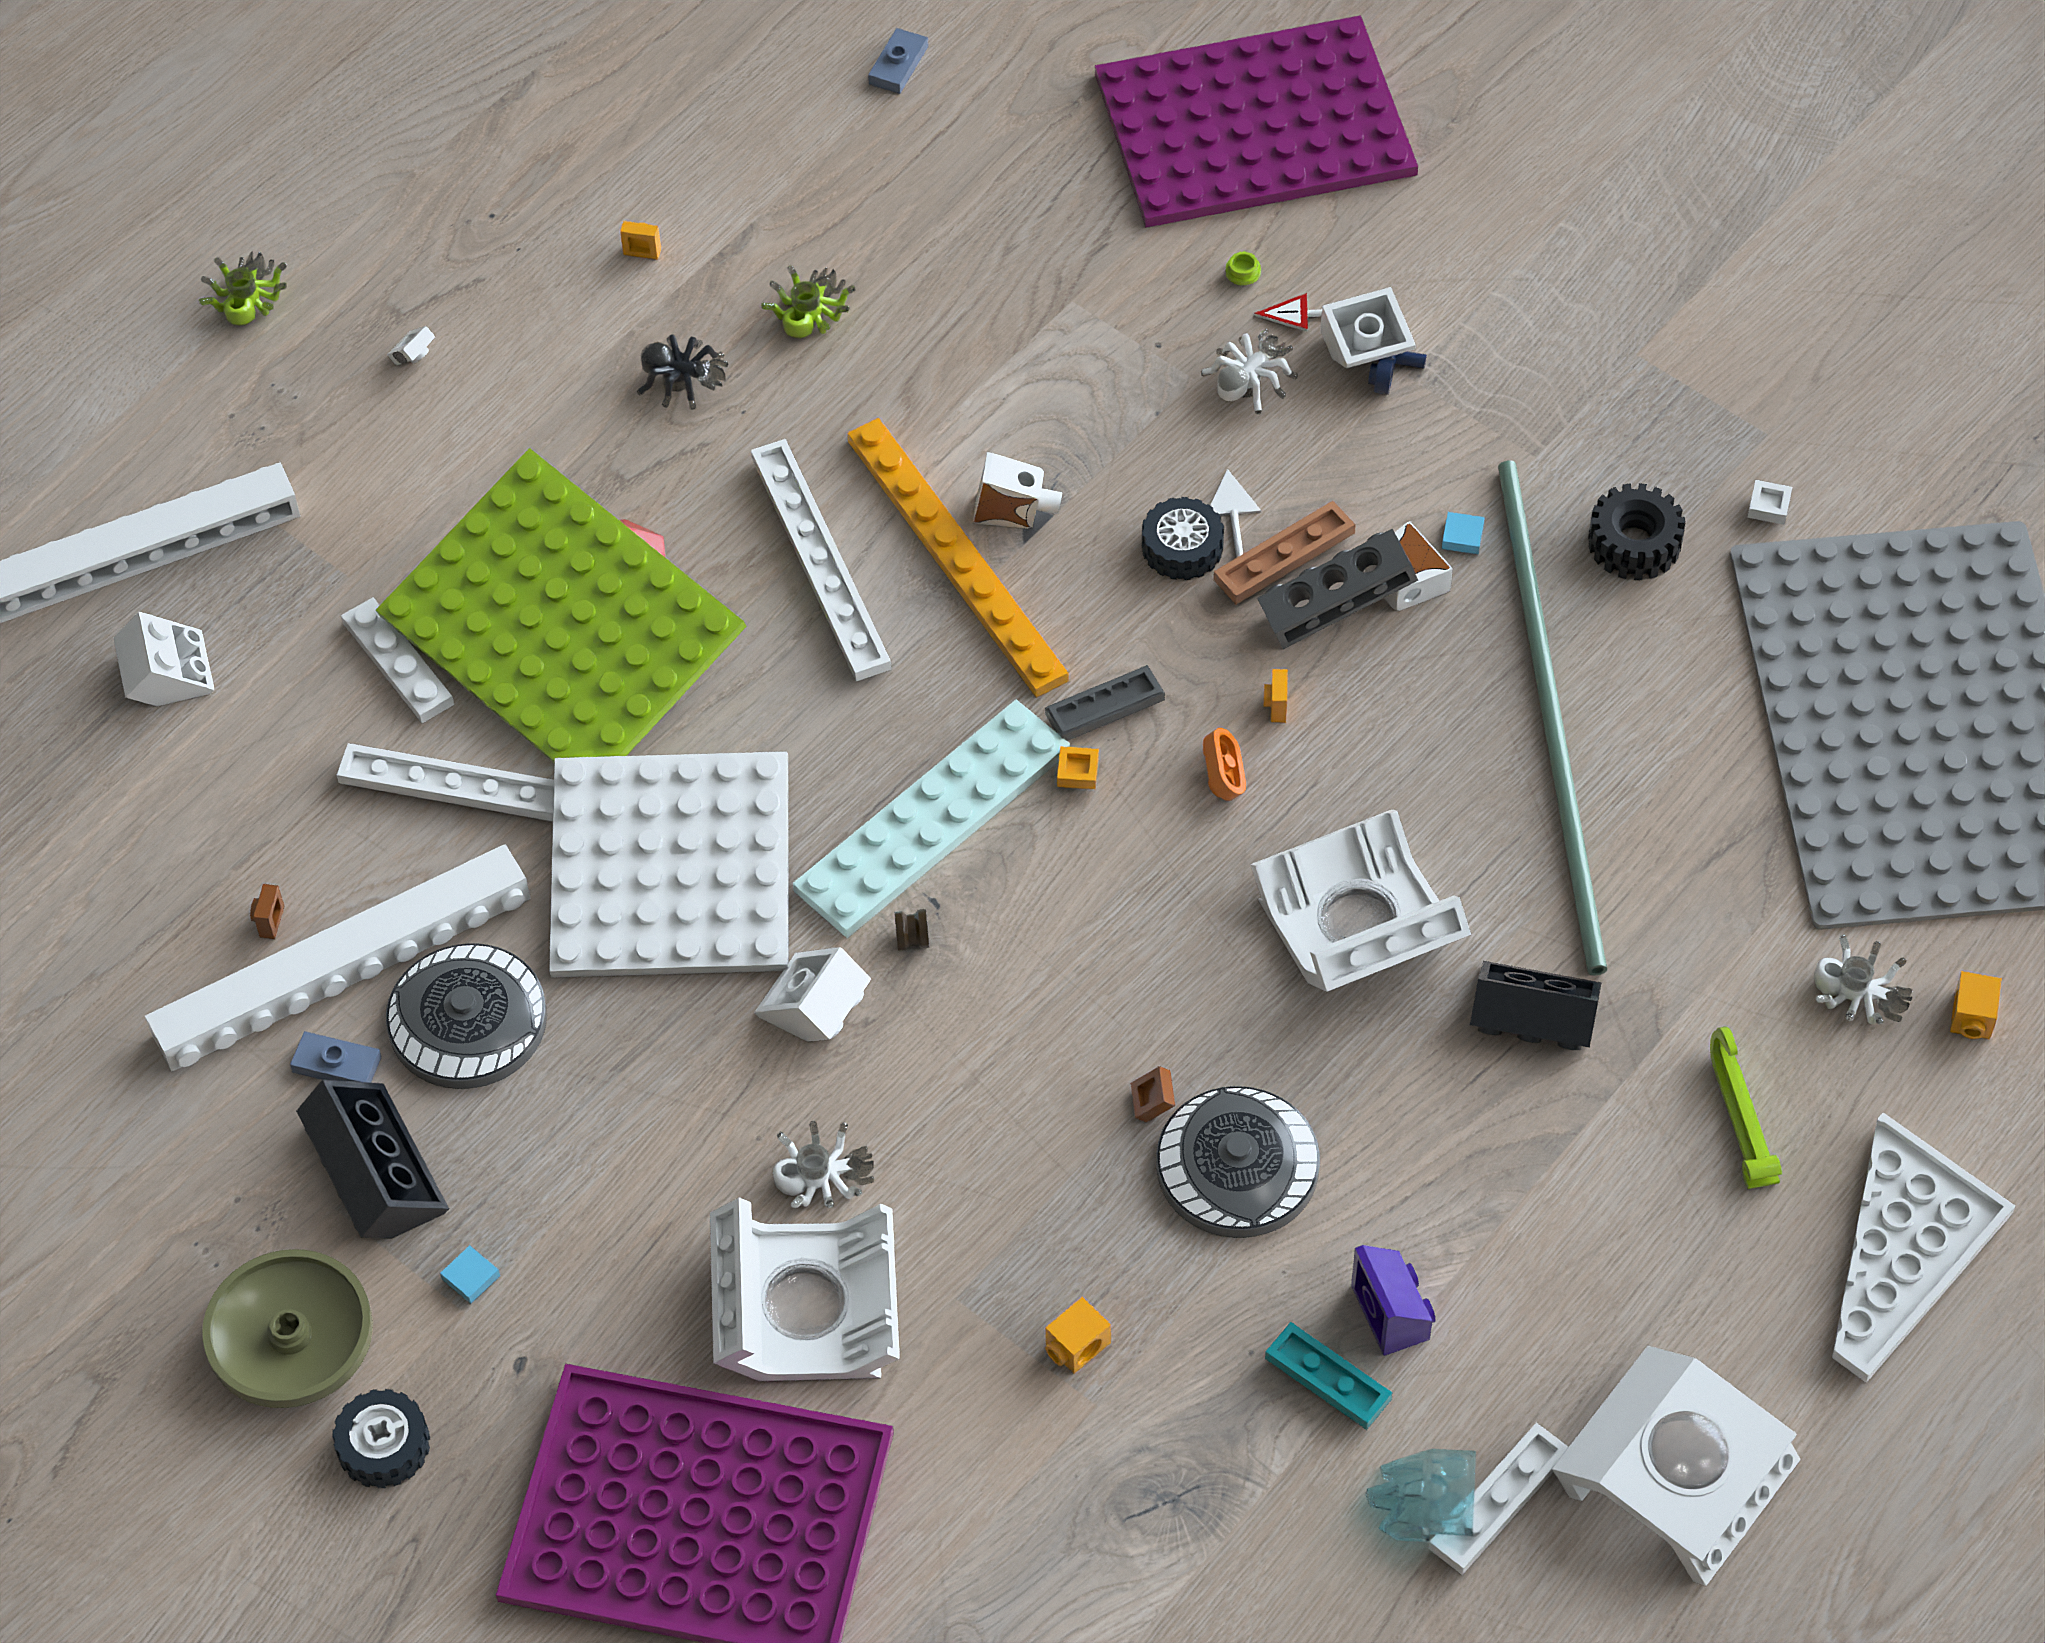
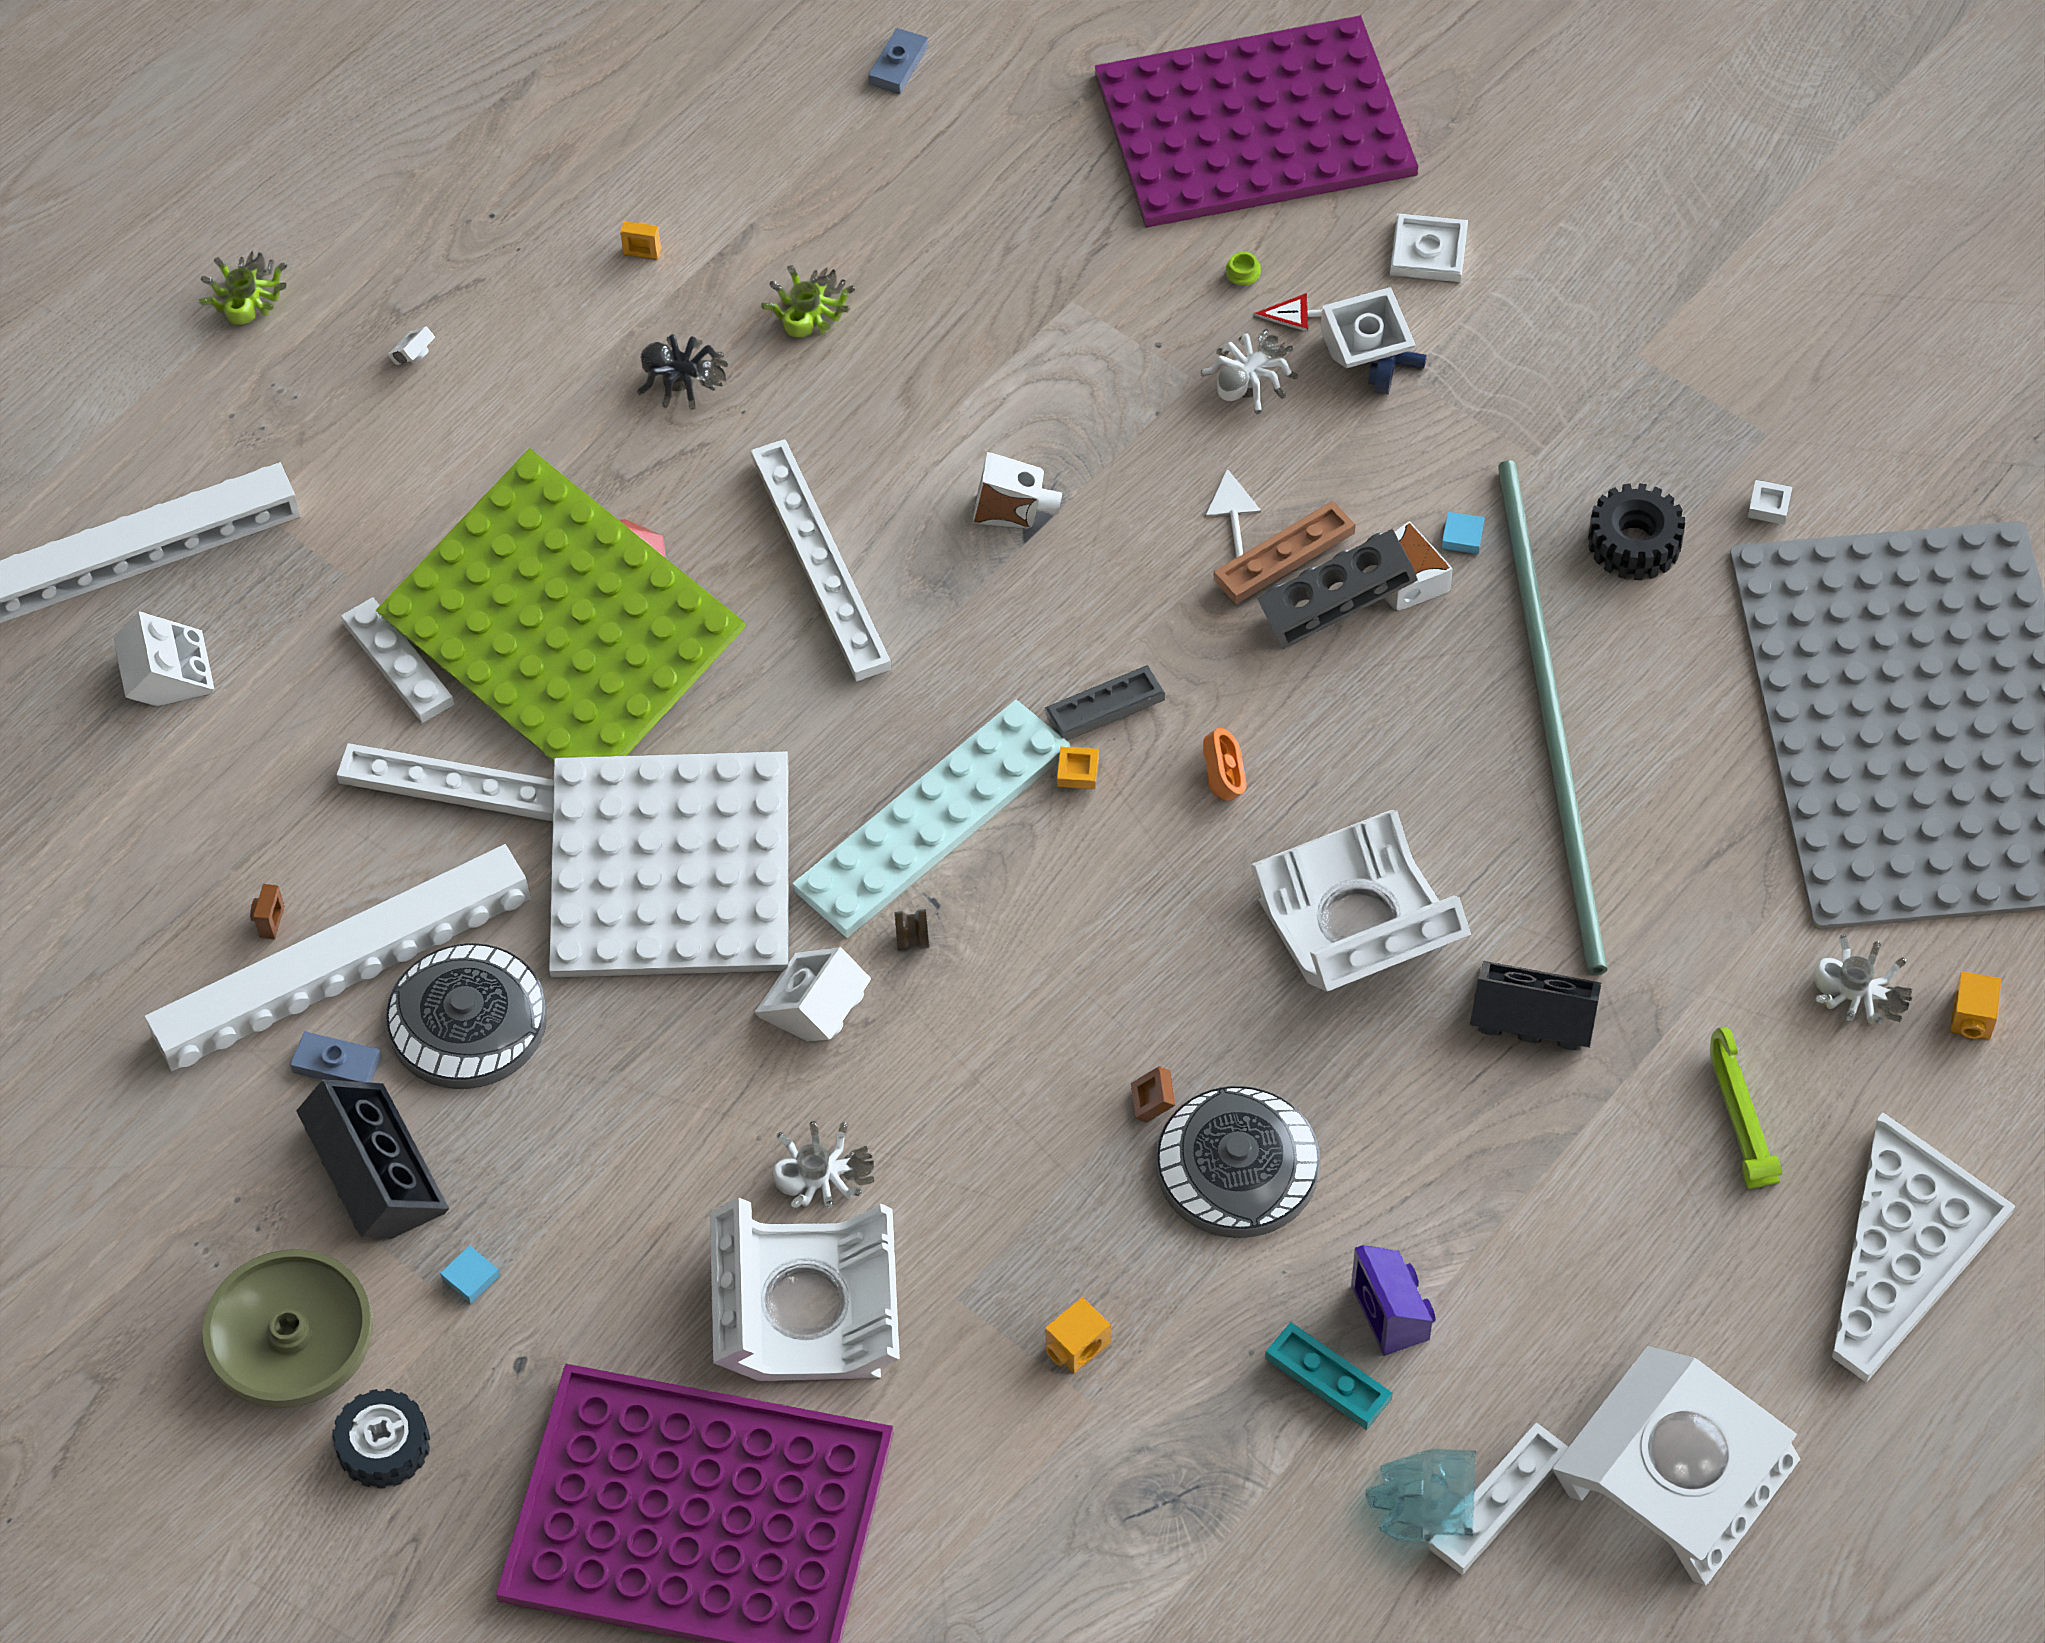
(958, 558): light orange plate -> none
(1169, 527): black wheel -> none
(1276, 695): light orange plate -> none
(1428, 247): none -> white tile

